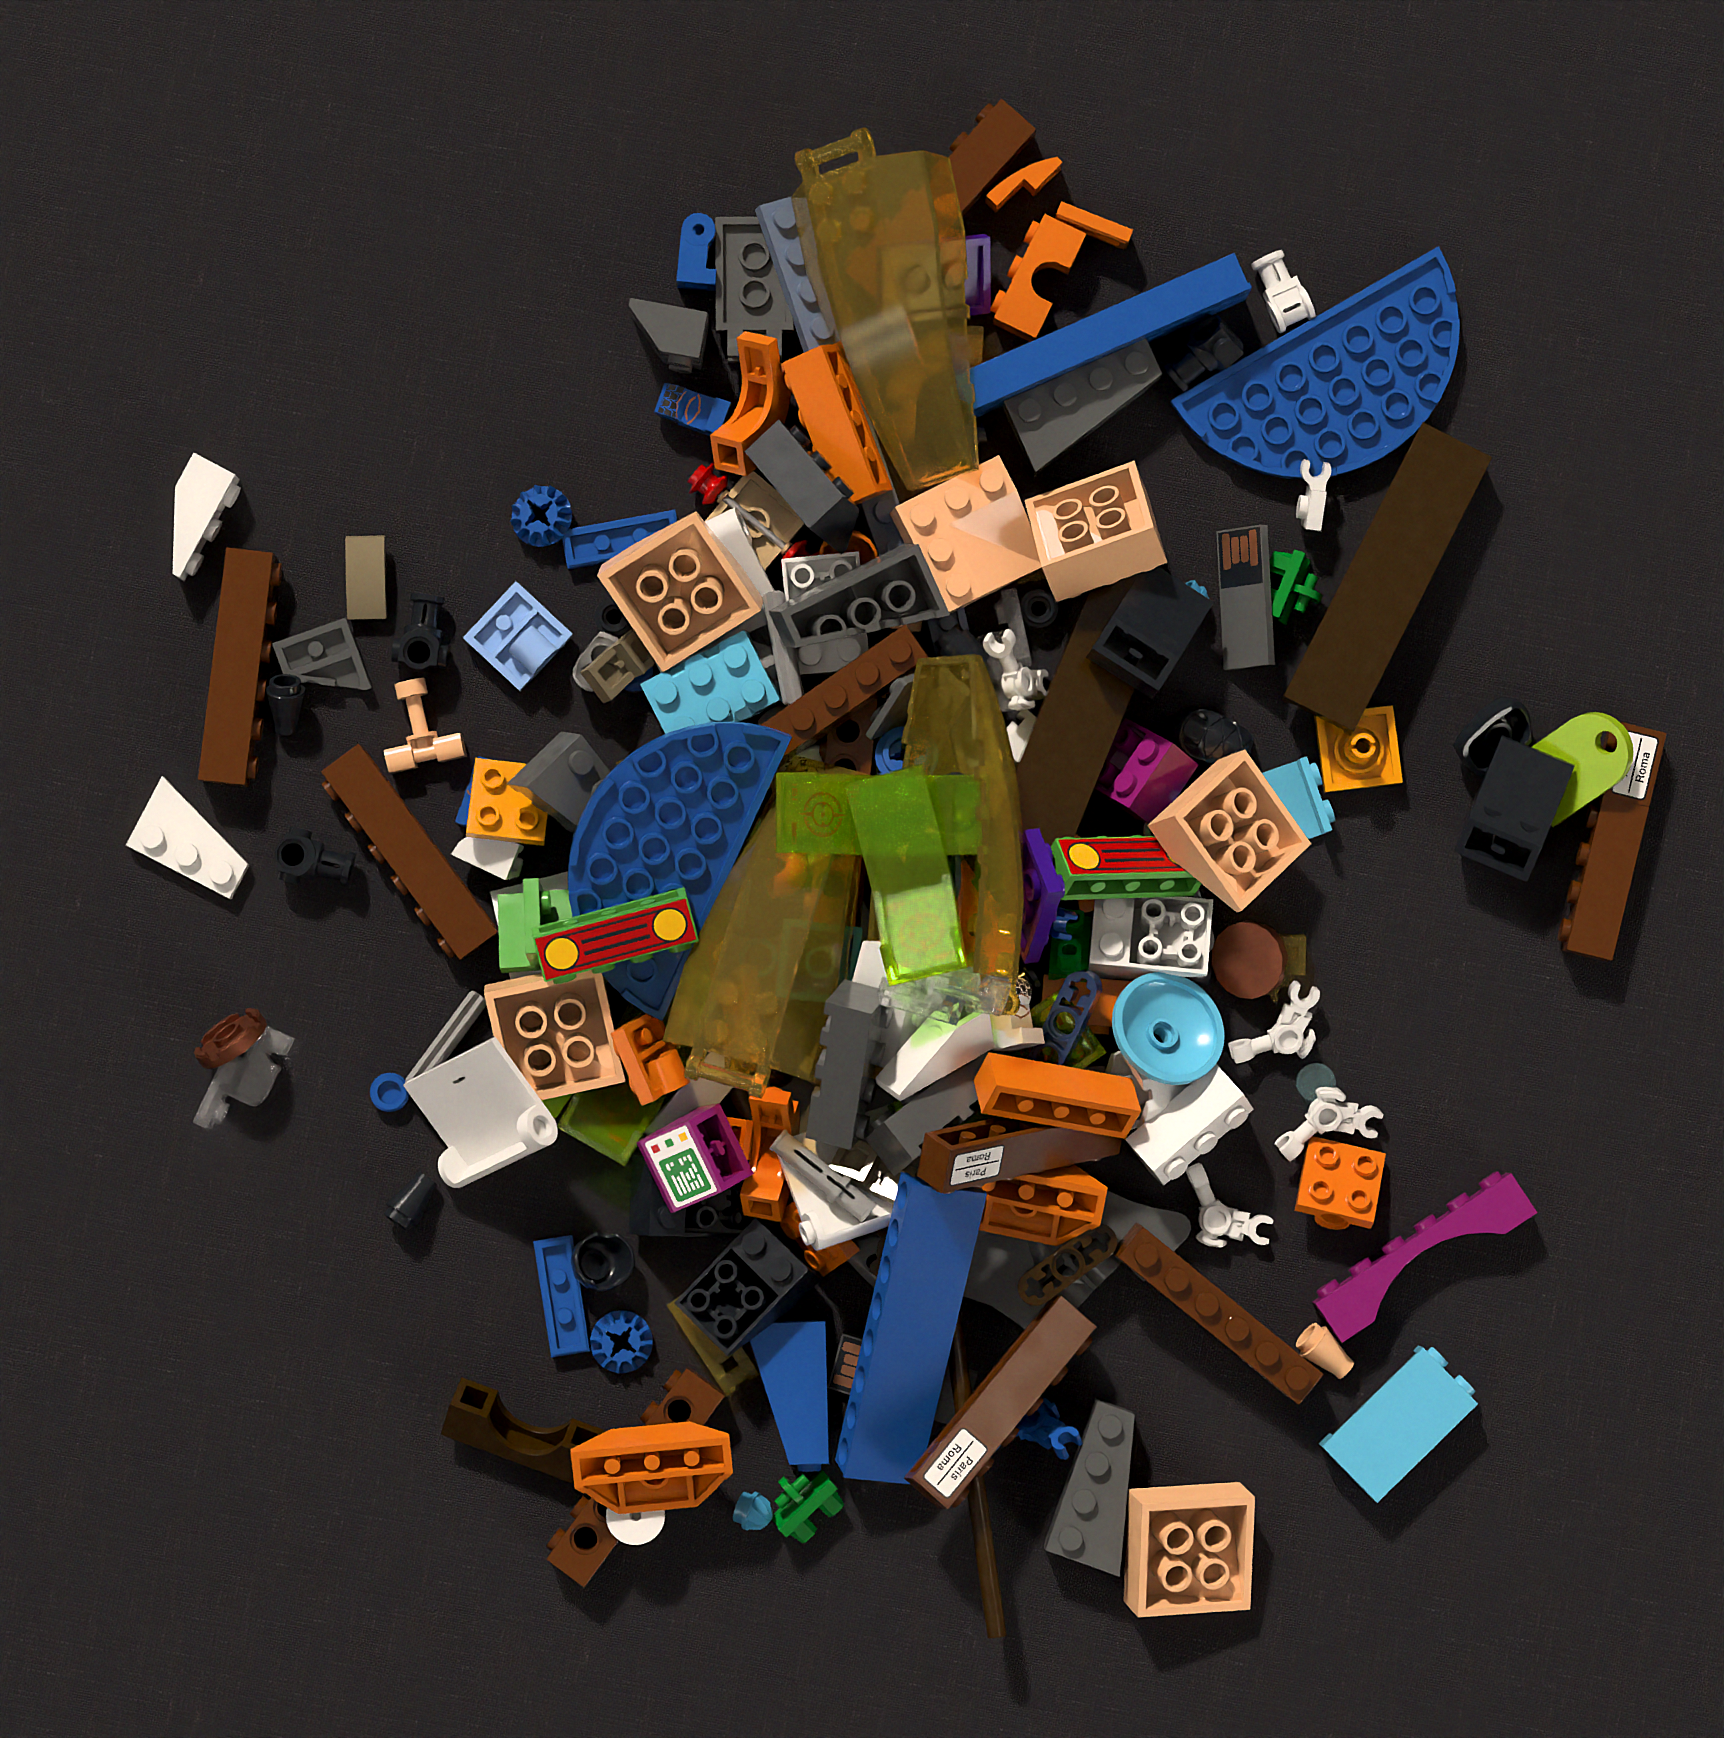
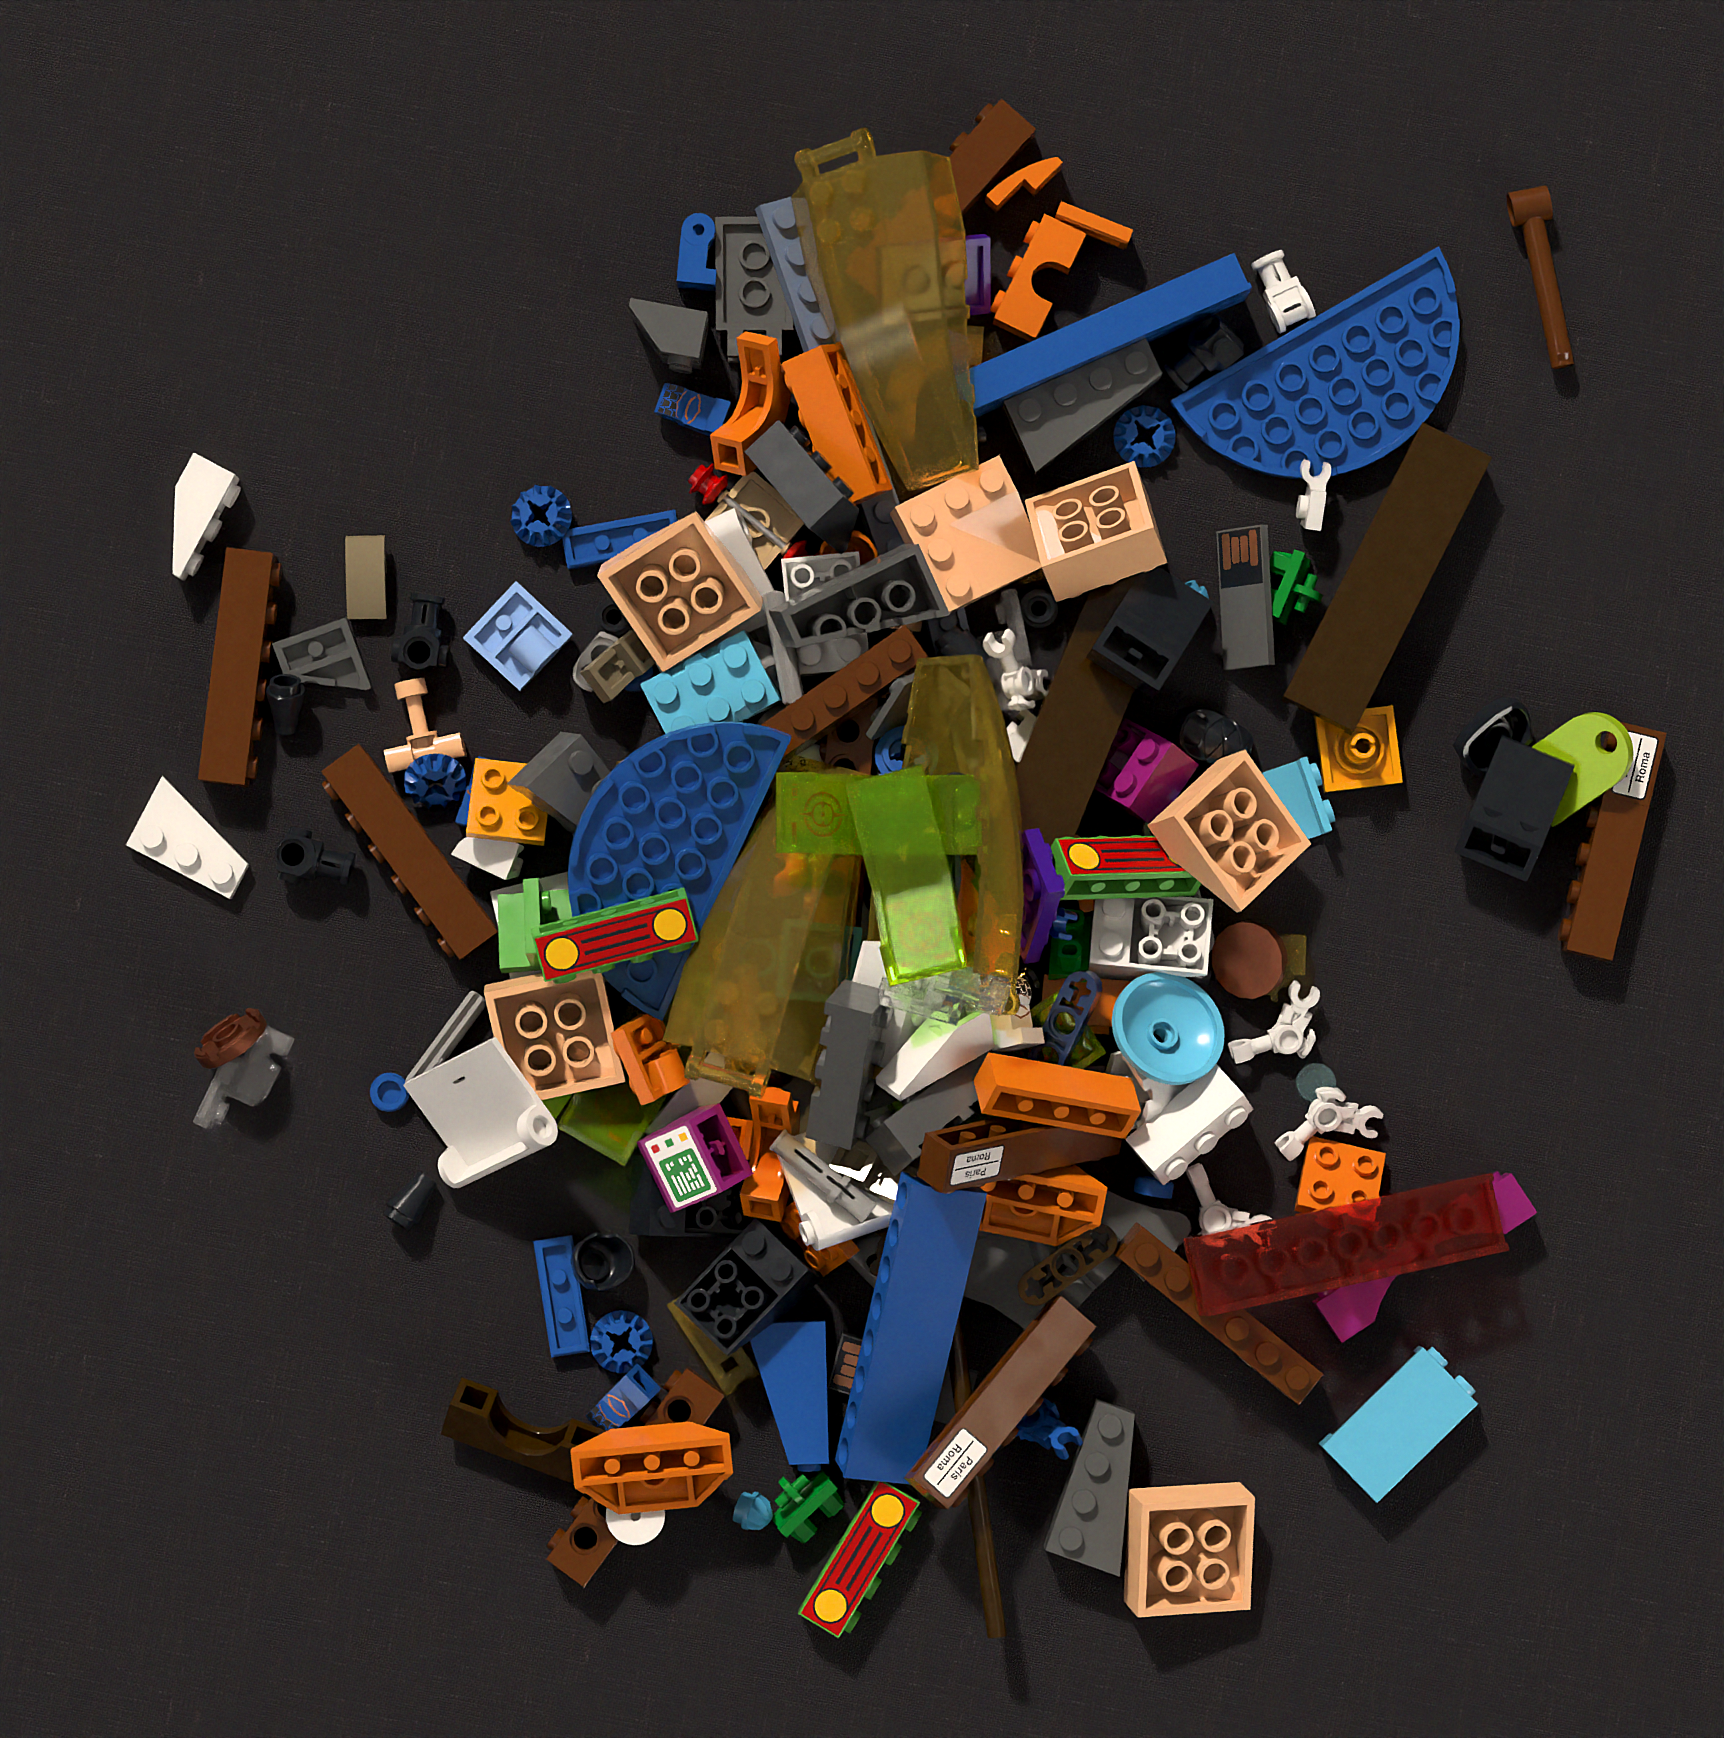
(435, 767): none -> blue gear
(623, 1400): none -> blue leg
(859, 1557): none -> brick
(1141, 453): none -> blue gear
(1152, 1187): none -> blue tile
(1322, 1349): light nougat cone -> none
(1344, 1244): none -> clear red tile
(1530, 210): none -> reddish brown piece

